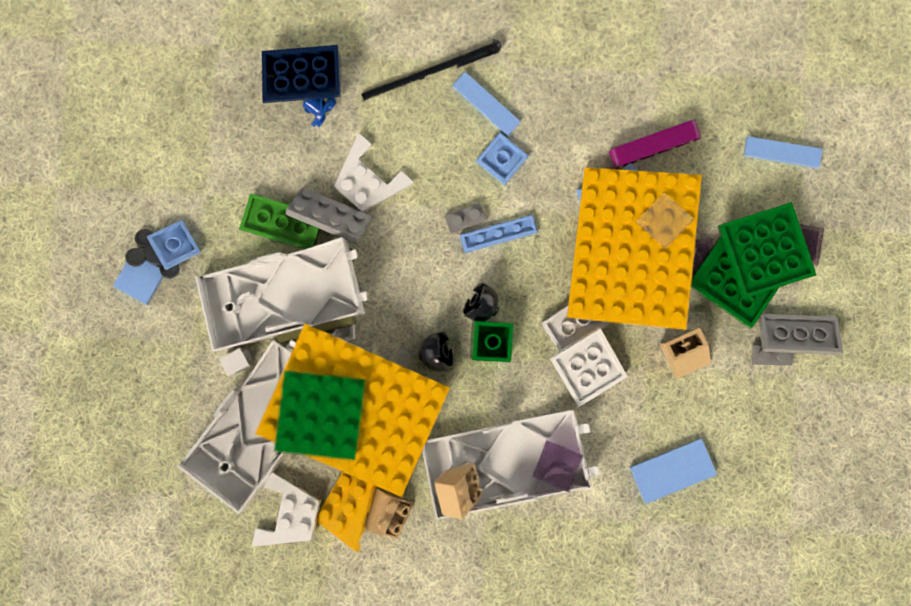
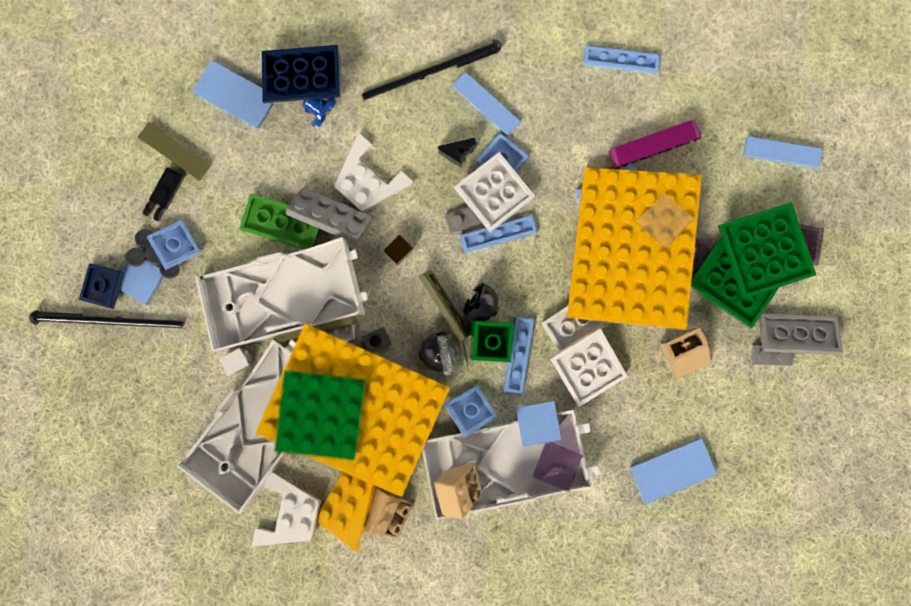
(37, 316): none -> black bar
(101, 286): none -> dark blue tile
(164, 193): none -> black hinge
(174, 151): none -> olive tile
(232, 94): none -> light blue tile
(385, 340): none -> dark grey brick
(398, 249): none -> dark brown panel
(445, 305): none -> olive tile
(452, 150): none -> black slope
(452, 354): none -> clear tile
(470, 411): none -> light blue tile
(494, 192): none -> white plate
(520, 353): none -> light blue tile
(538, 424): none -> light blue tile
(621, 59): none -> light blue tile

